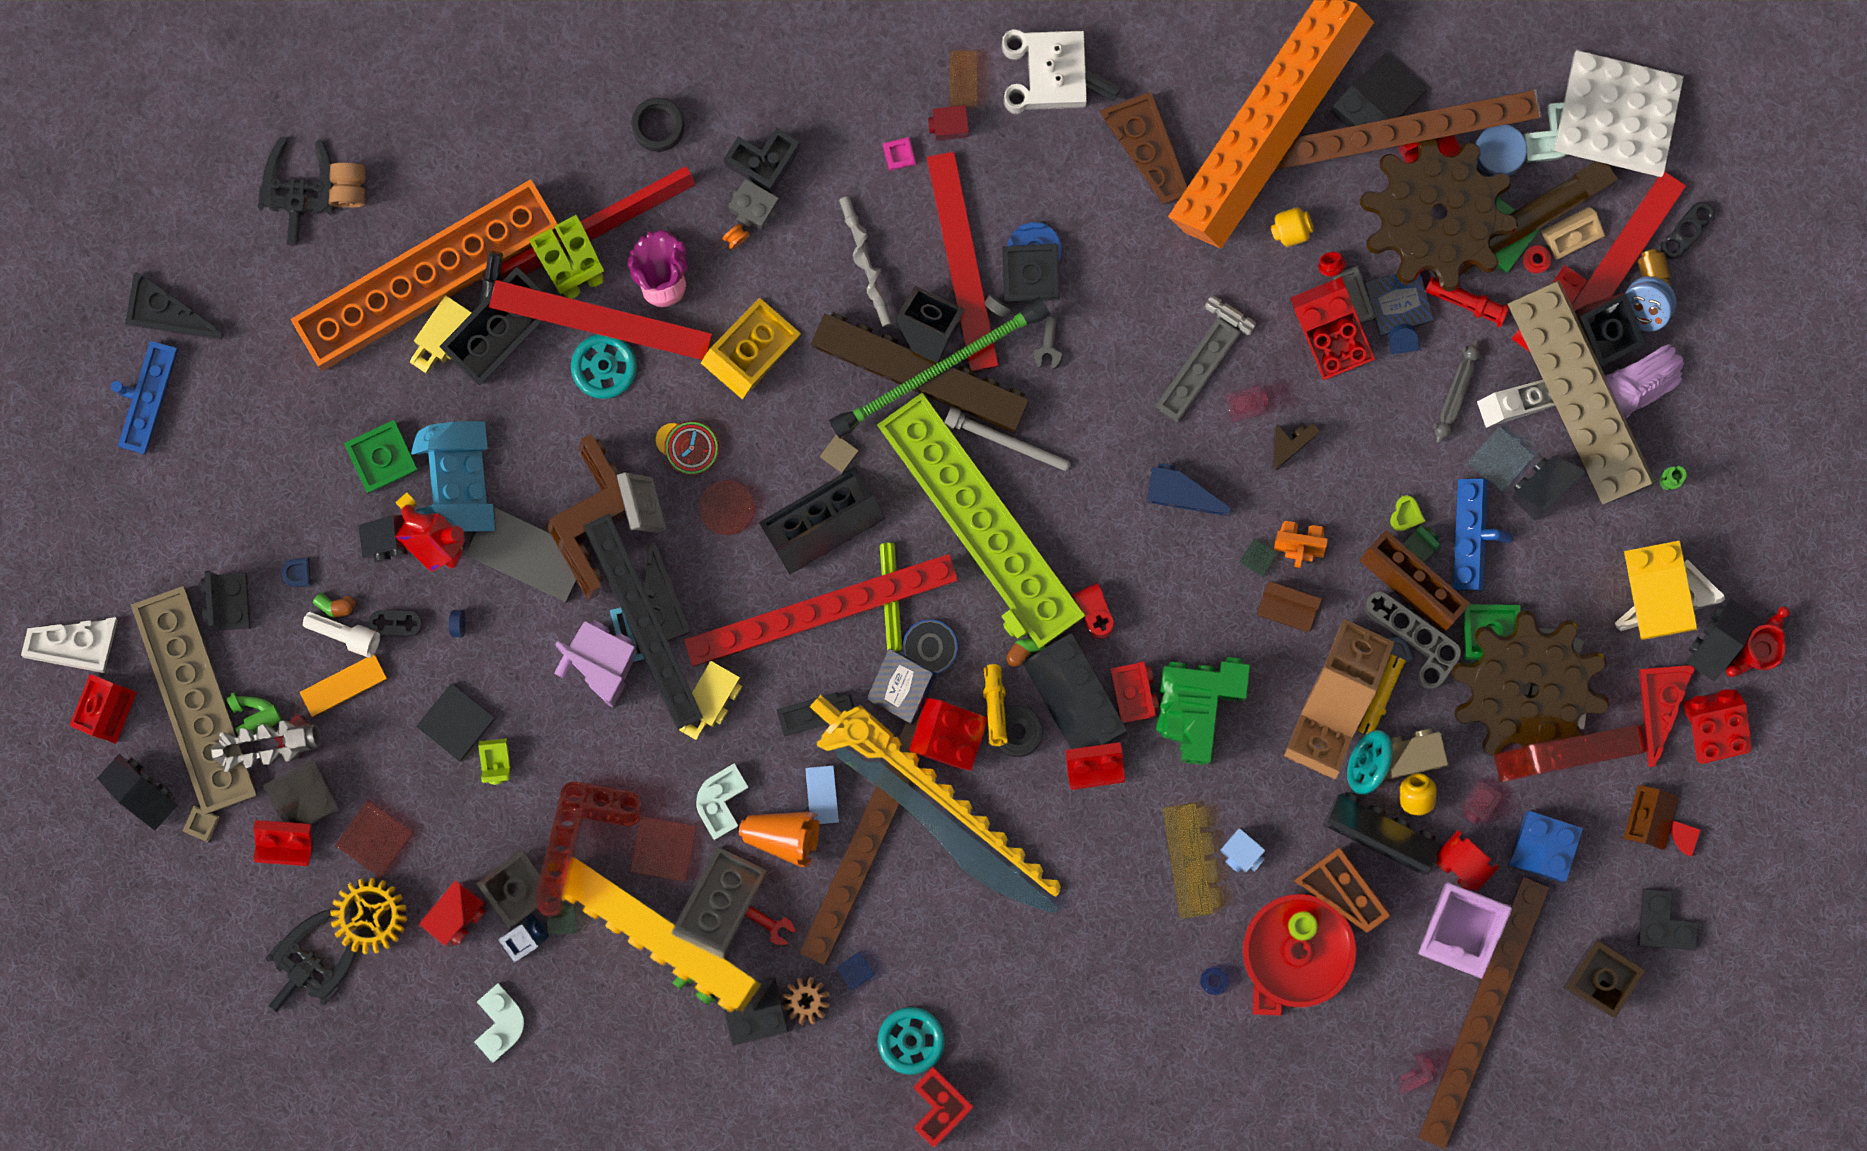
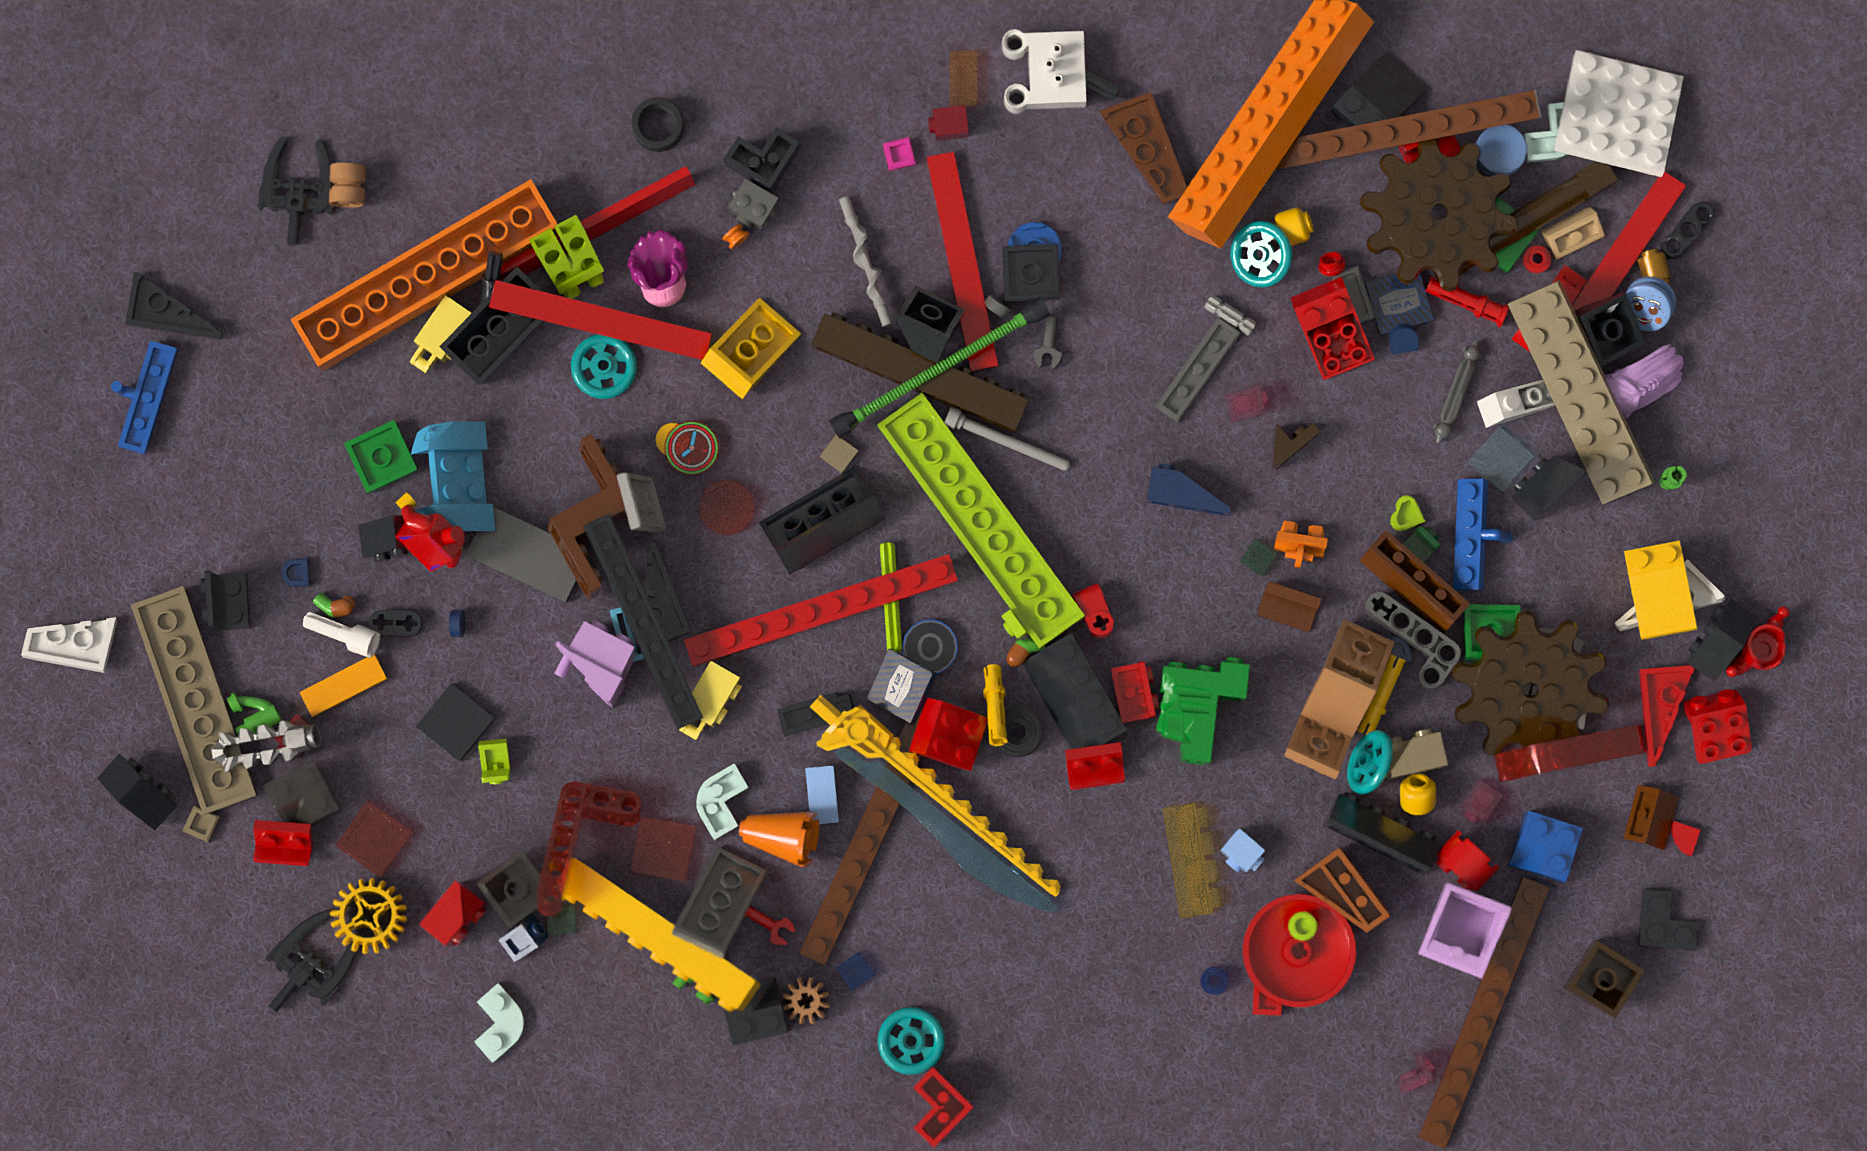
(102, 709): red bracket -> none
(1282, 256): none -> teal plate

